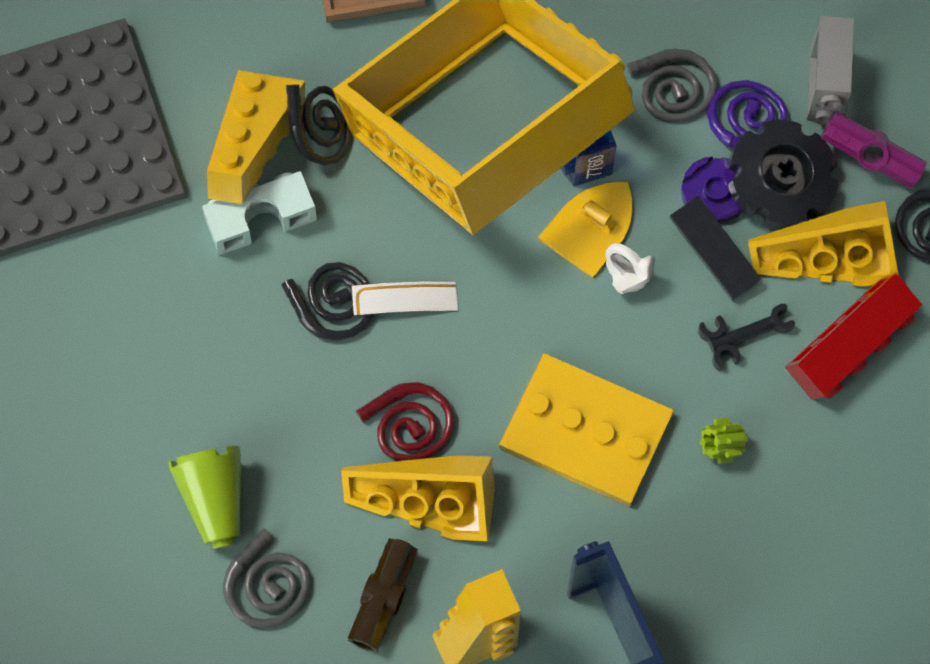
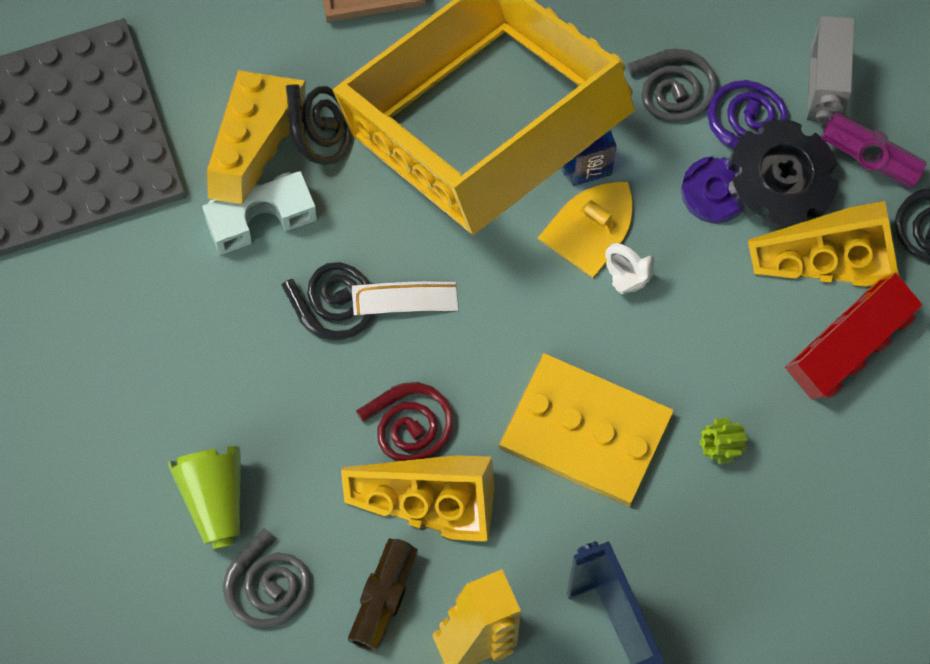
(714, 248): black tile -> none
(723, 343): black bar -> none

